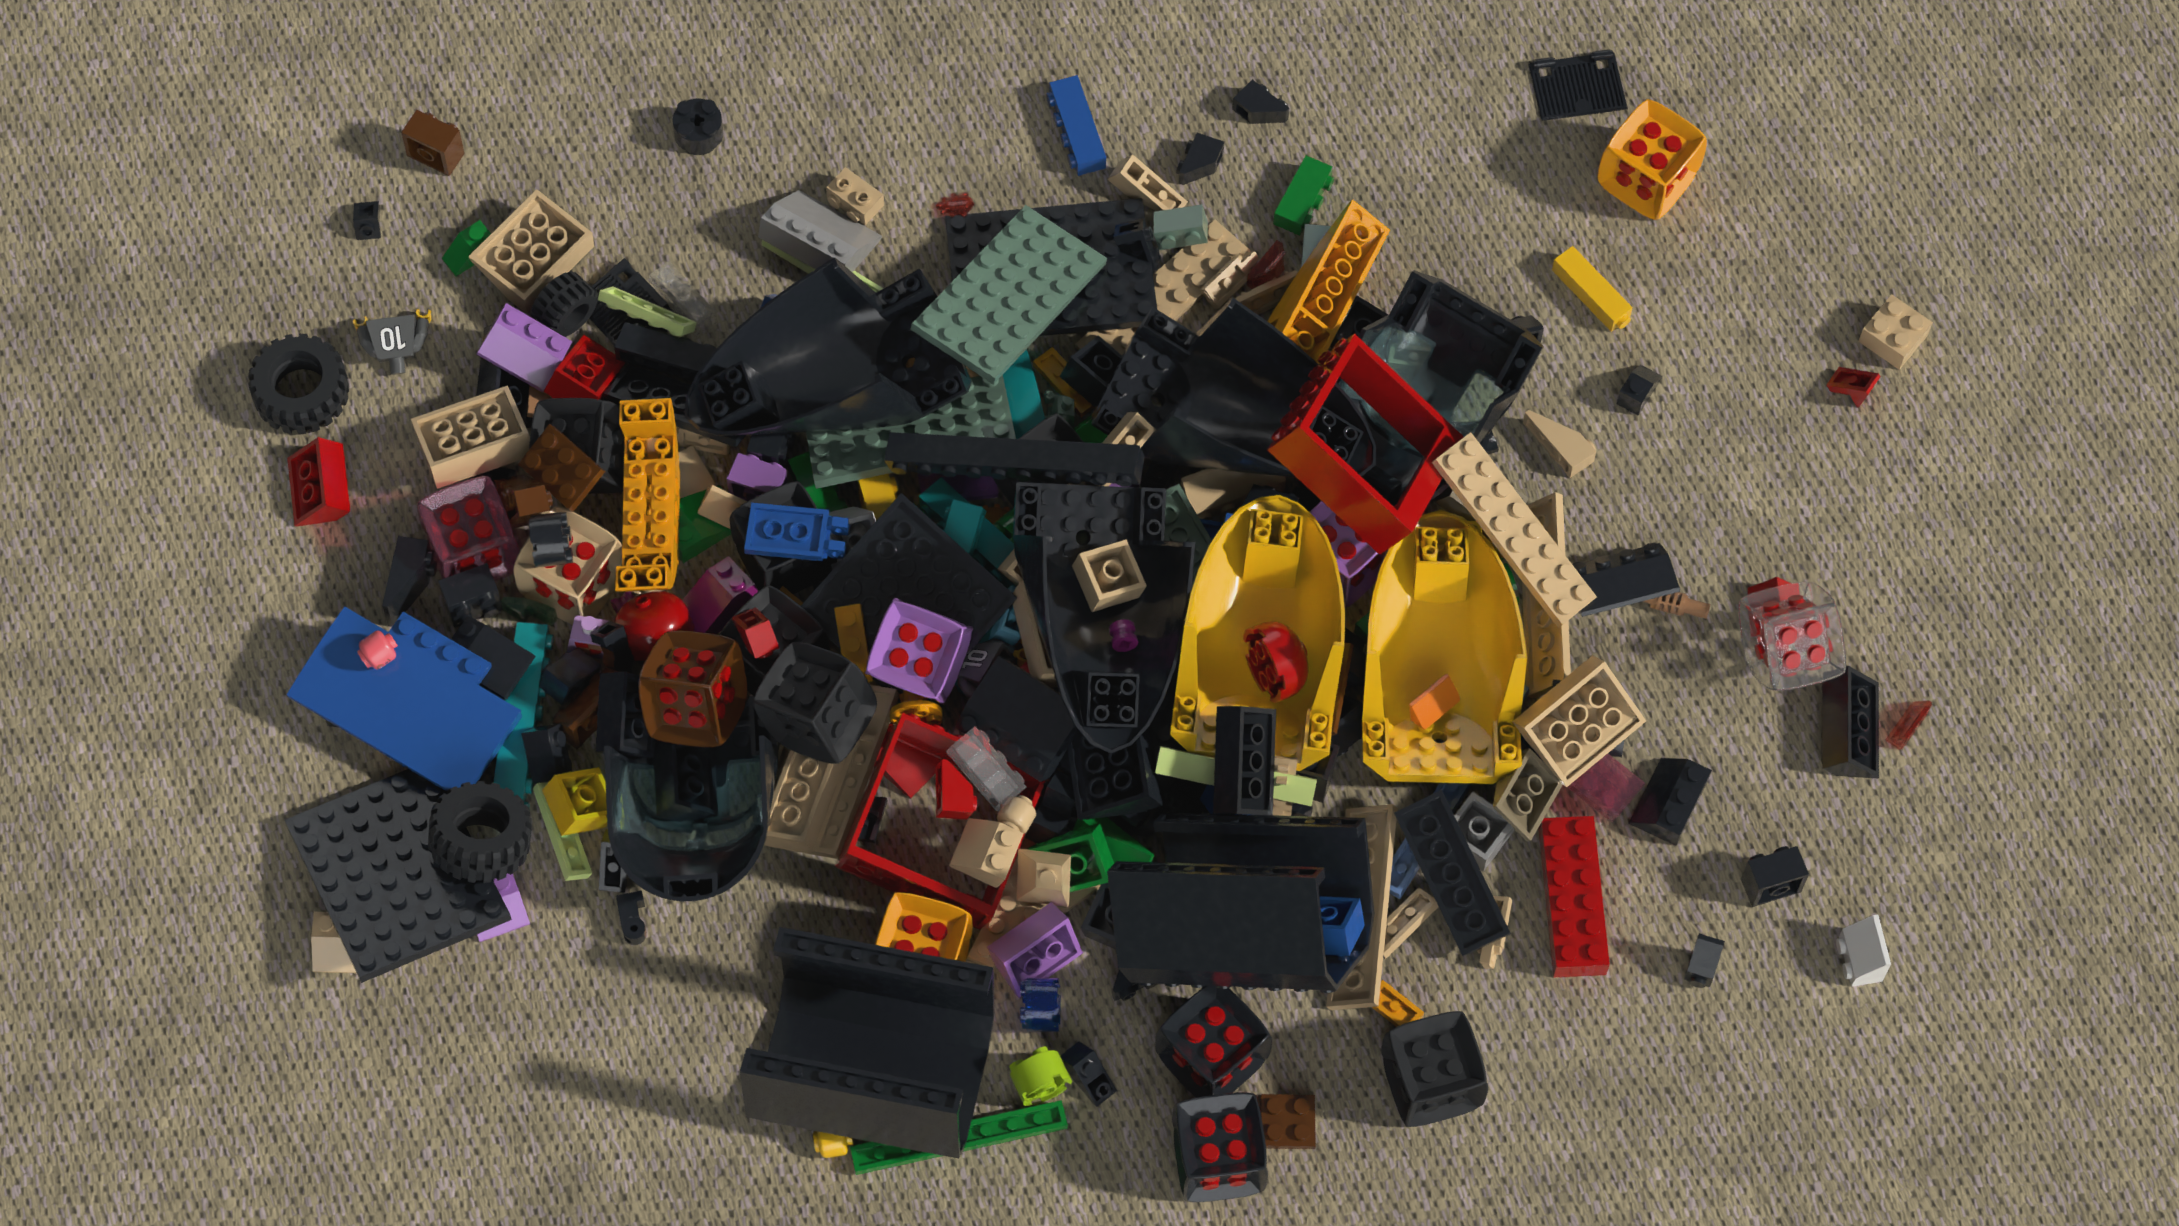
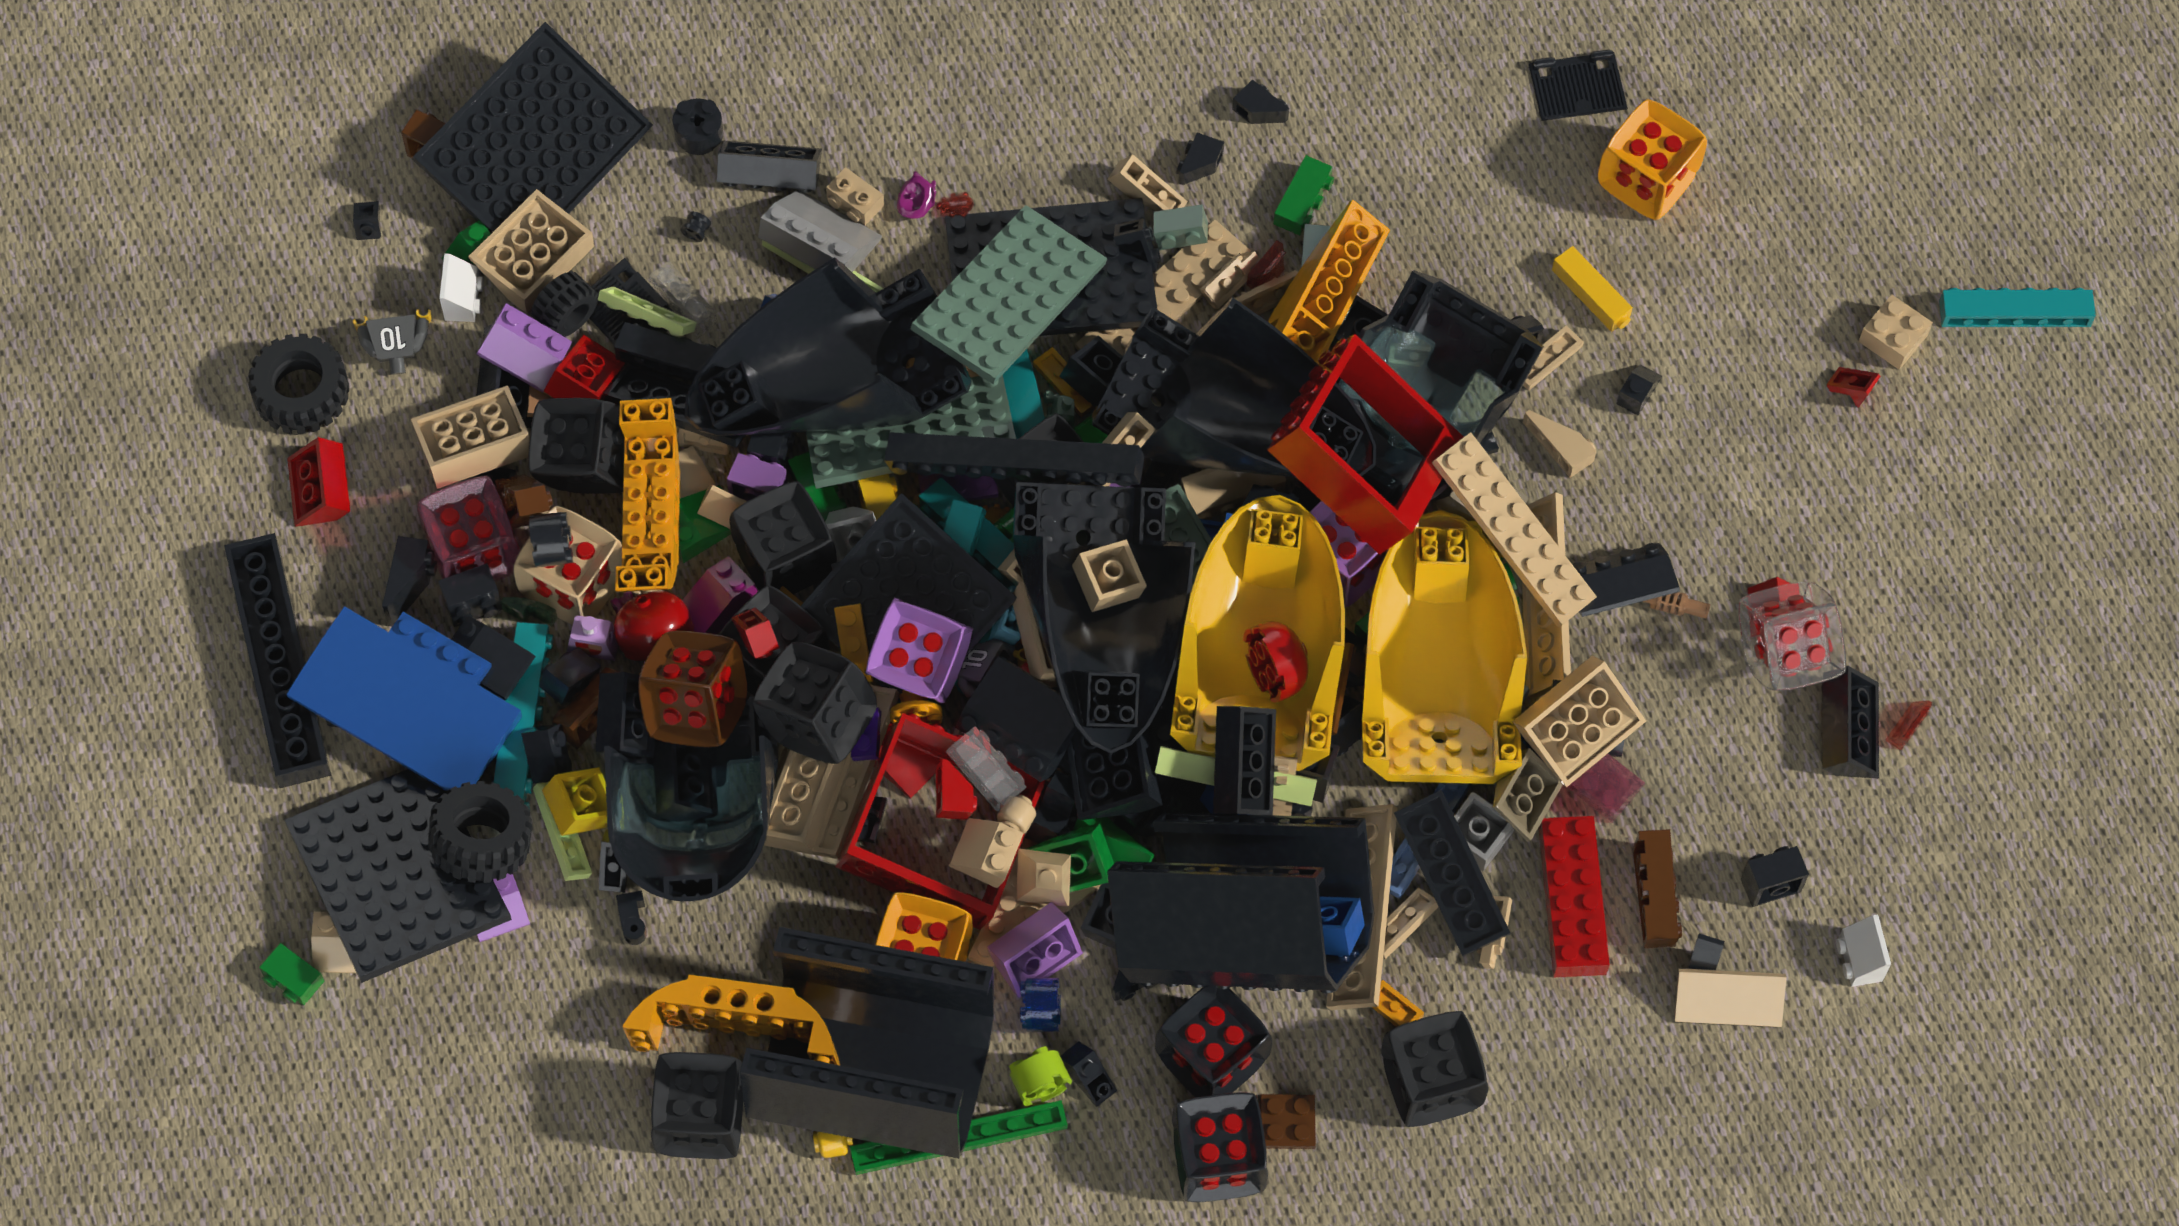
(276, 659): none -> black brick
(291, 975): none -> green brick
(377, 649): coral head -> none
(460, 290): none -> white slope
(530, 127): none -> black plate
(561, 467): reddish brown plate -> none
(614, 646): black leg -> none
(695, 226): none -> black wheel
(697, 1105): none -> black piece
(730, 1008): none -> light orange slope
(769, 166): none -> black slope
(794, 532): blue tile -> none
(869, 743): none -> dark purple plate
(916, 197): none -> magenta hat
(1077, 125): blue brick -> none
(1123, 635): magenta wheel -> none
(1434, 702): orange slope -> none
(1554, 353): none -> tan plate
(1656, 889): none -> reddish brown wedge
(1670, 798): black slope -> none
(1730, 997): none -> tan tile
(2017, 308): none -> teal brick

